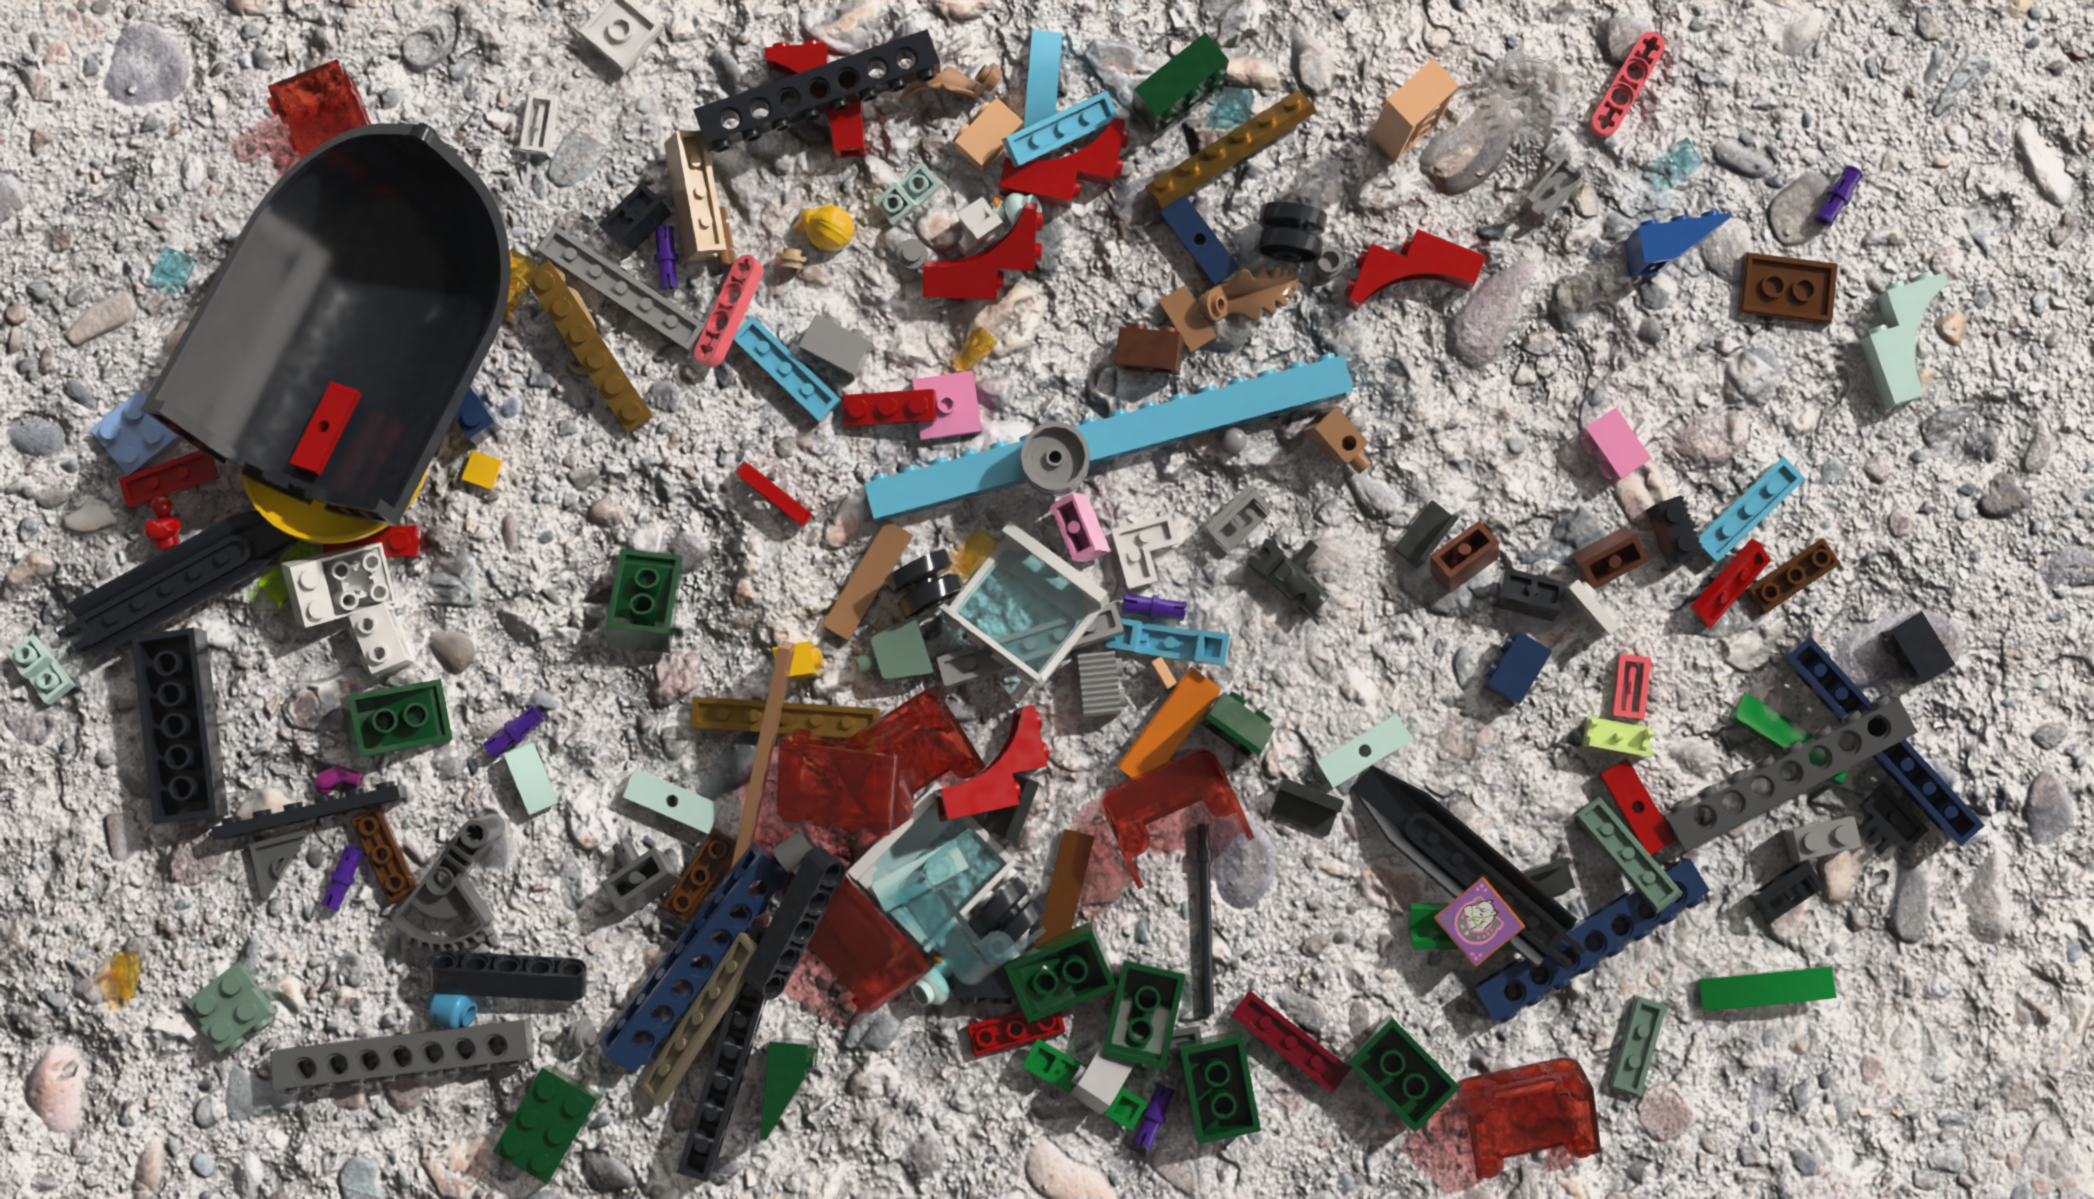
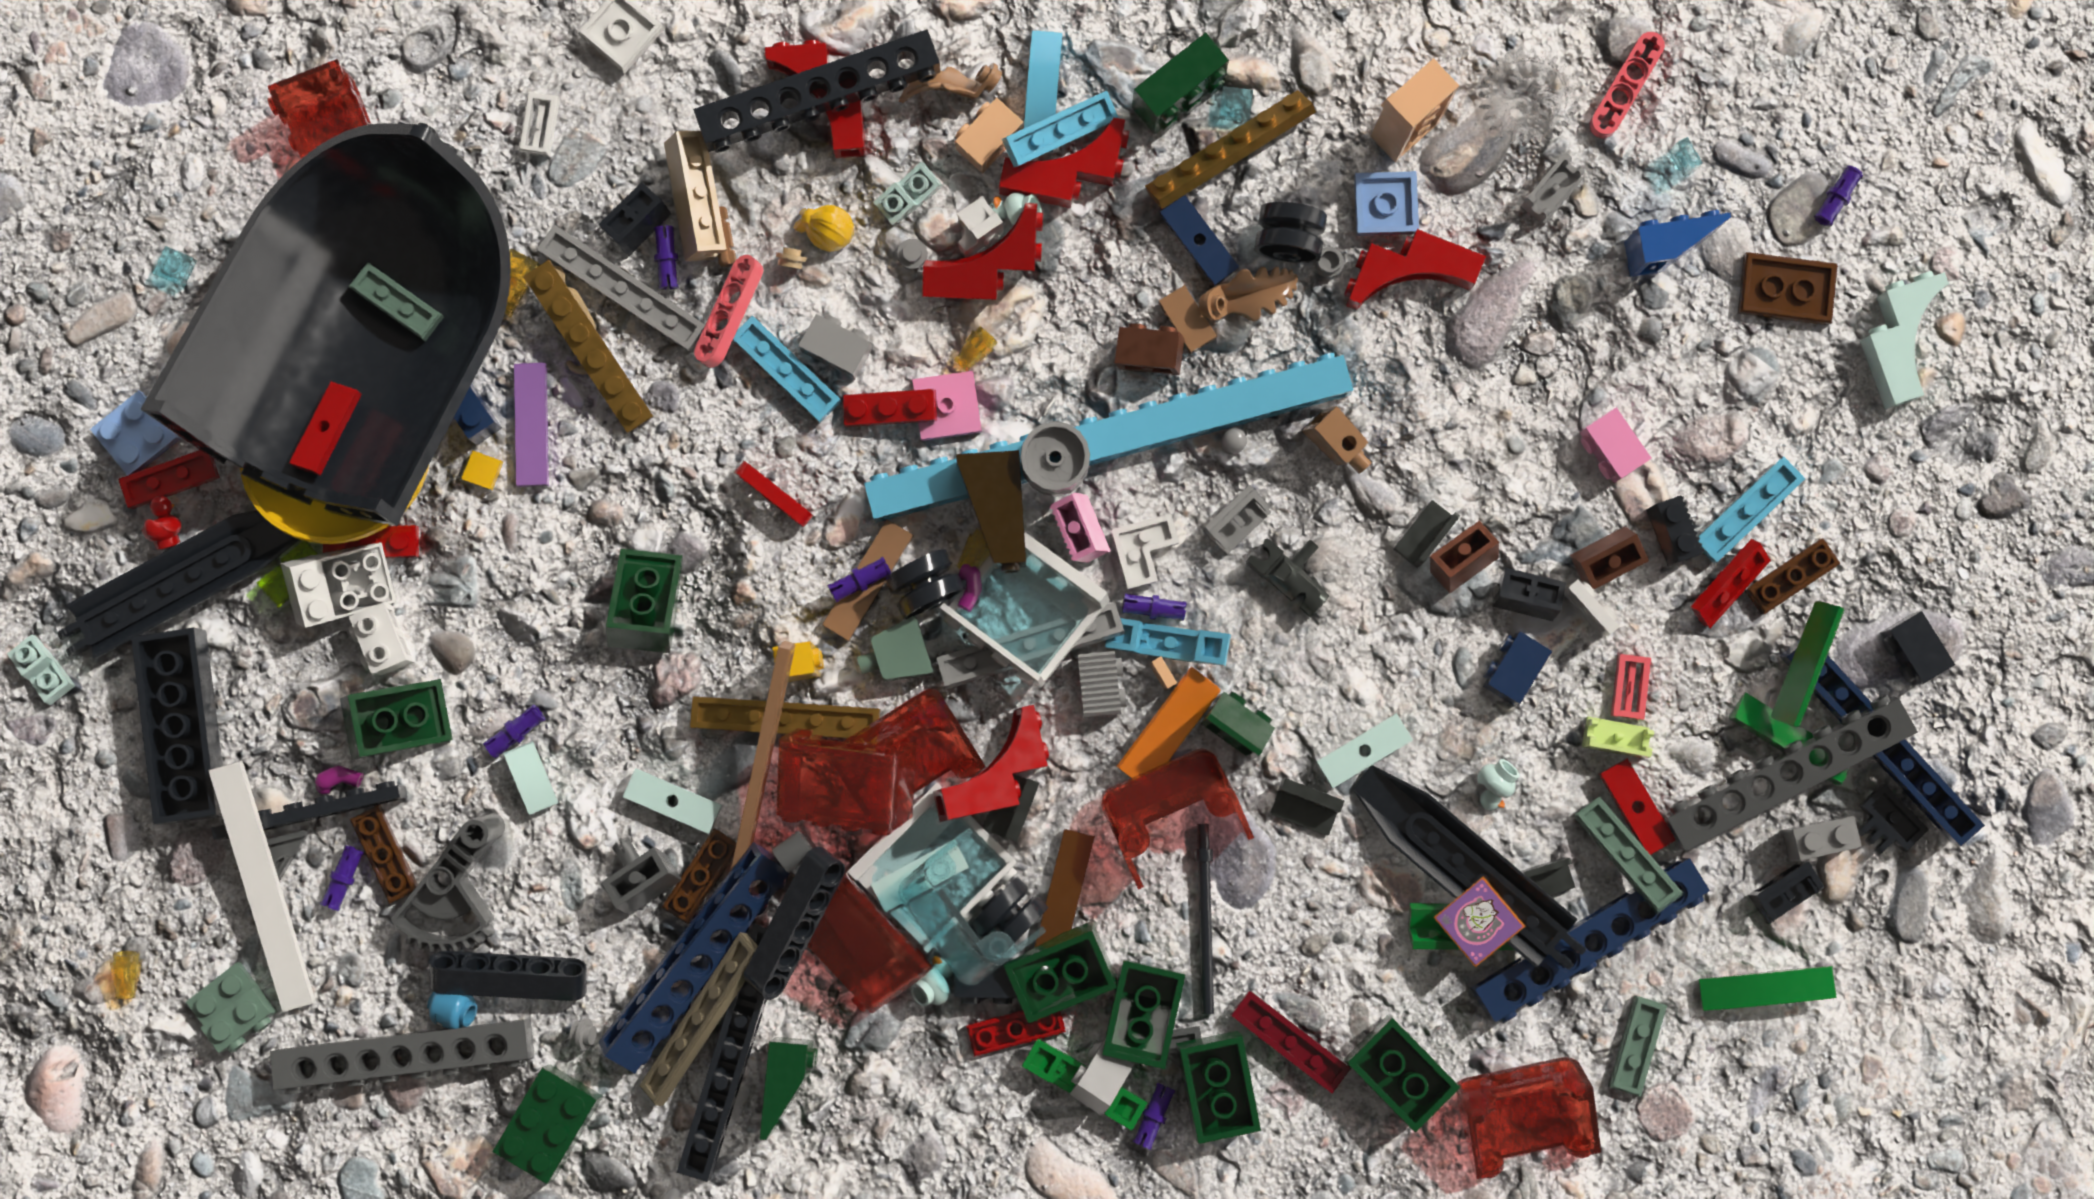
(262, 886): none -> white tile
(396, 301): none -> sand green tile
(531, 424): none -> medium lavender tile
(859, 579): none -> dark purple pin
(973, 586): none -> magenta arm
(996, 498): none -> dark brown slope
(1386, 203): none -> light blue plate
(1500, 783): none -> light aqua animal
(1807, 663): none -> green slope

